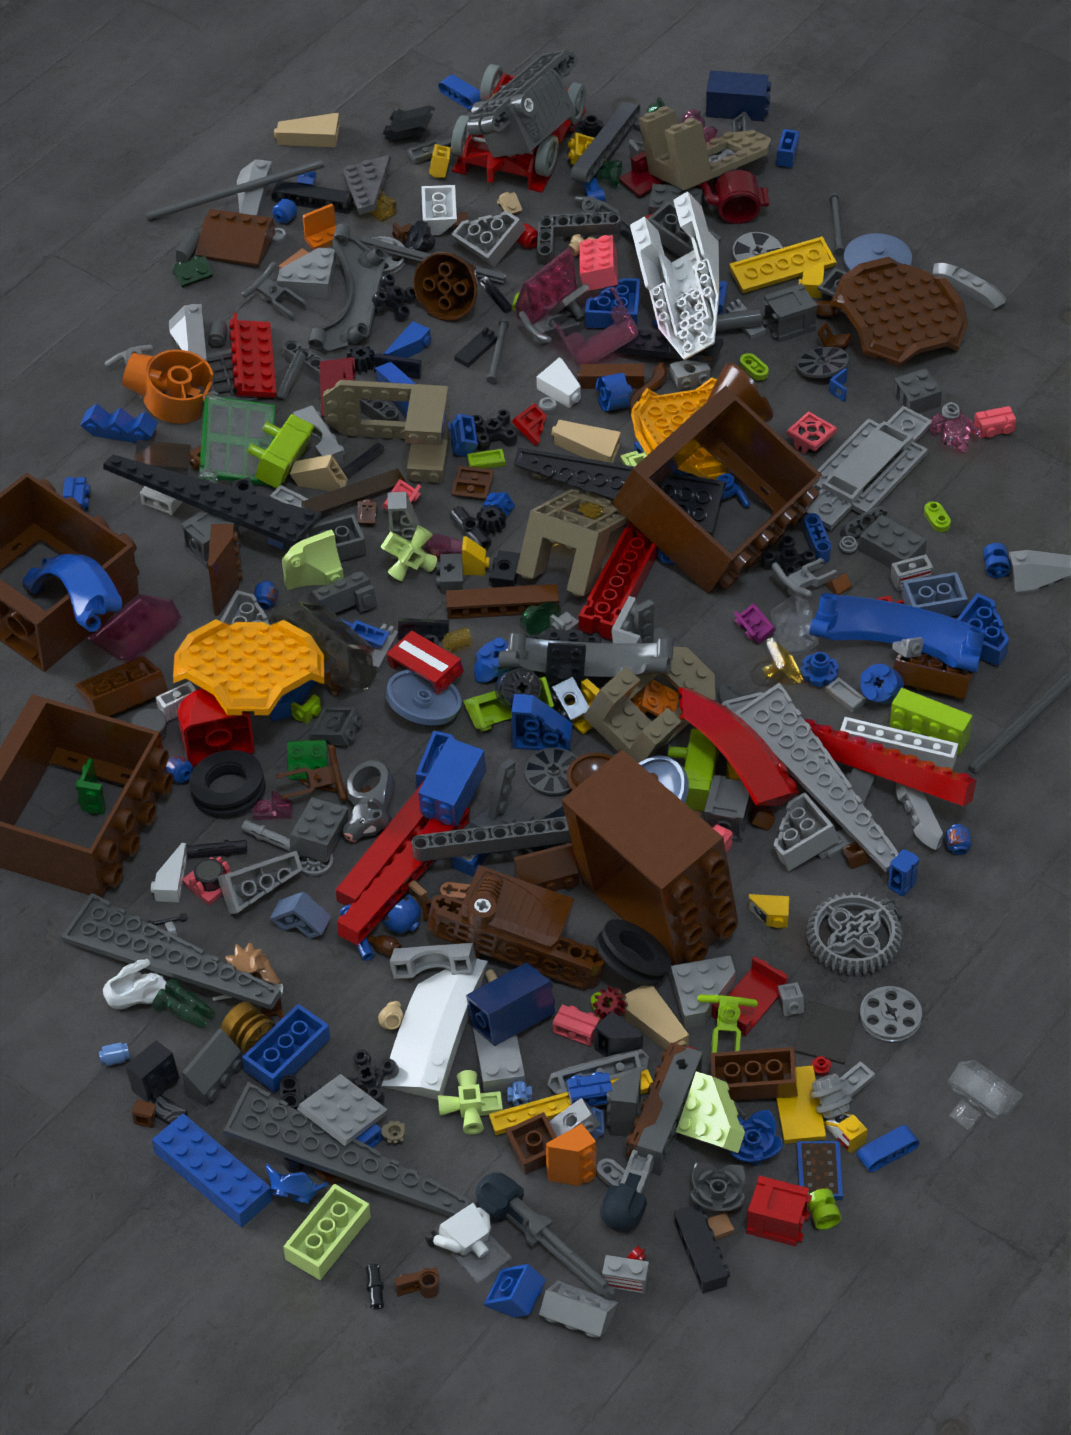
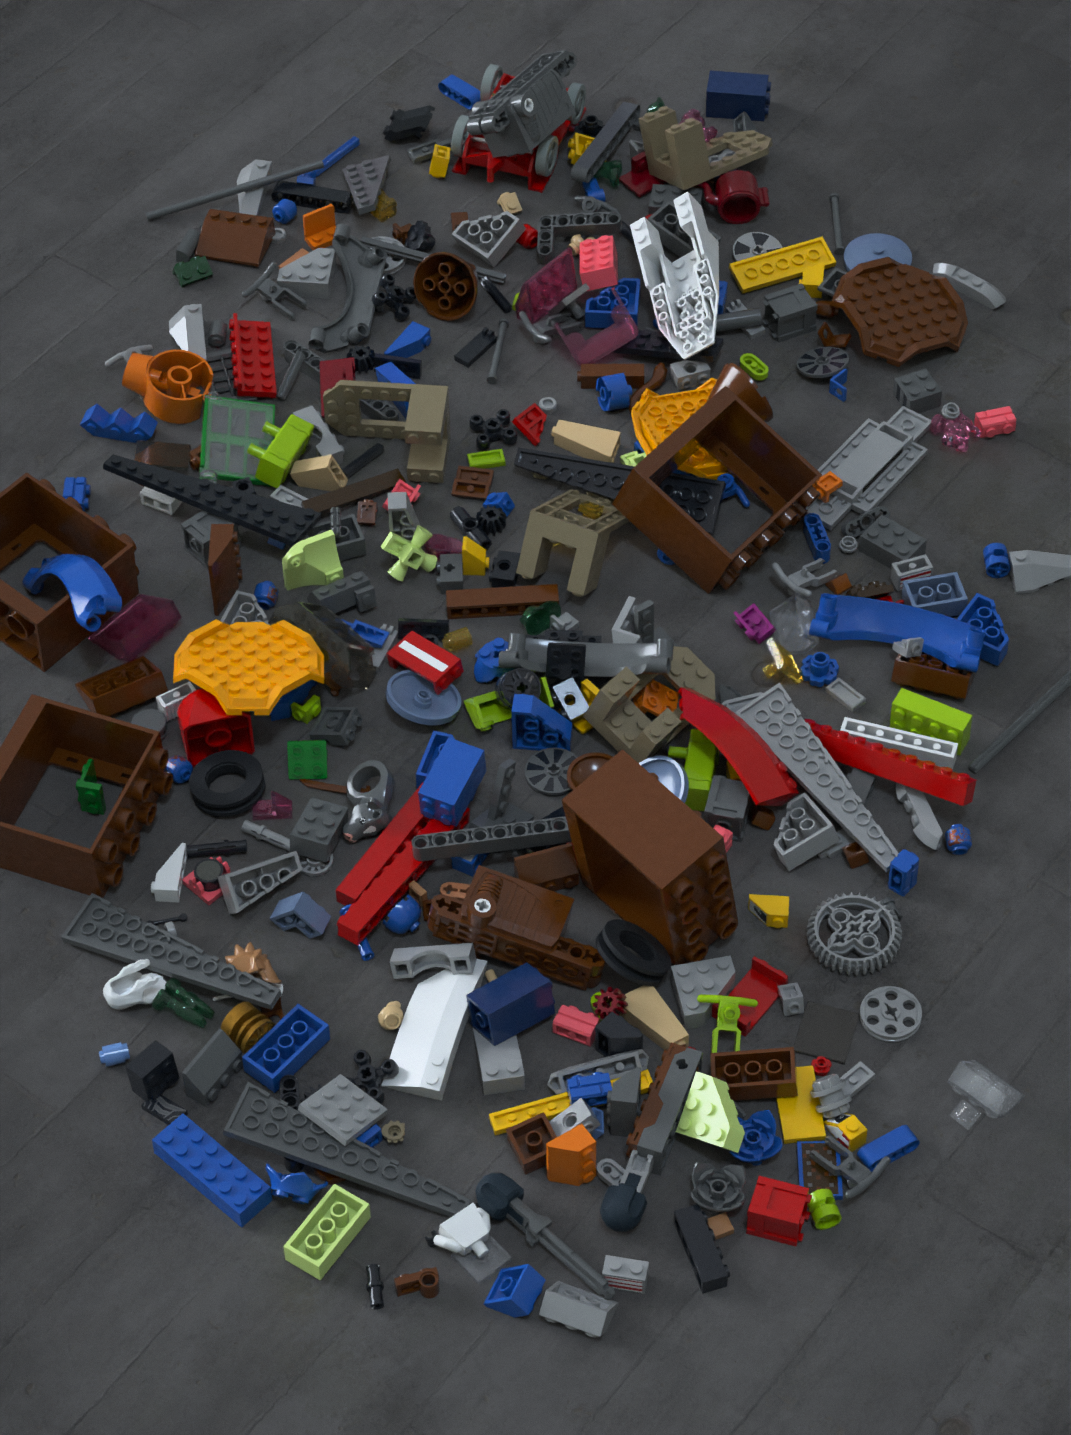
(144, 1113): reddish brown slope -> none
(309, 131): tan slope -> none
(320, 777): reddish brown piece -> none
(336, 521): none -> dark grey axle
(338, 154): none -> blue axle
(384, 944): reddish brown plant -> none
(439, 207): white slope -> none
(463, 435): blue brick -> none
(470, 1102): yellowish green brick -> none
(519, 1093): medium blue gear -> none
(559, 383): white slope -> none
(618, 580): red brick -> none
(637, 1254): red plate -> none
(787, 148): blue brick -> none
(789, 556): black gear -> none
(812, 433): coral piece -> none
(828, 484): none -> orange bracket
(857, 1175): none -> dark grey piece
(872, 590): none -> dark brown plate
(872, 680): blue brick -> none
(935, 513): lime plate -> none

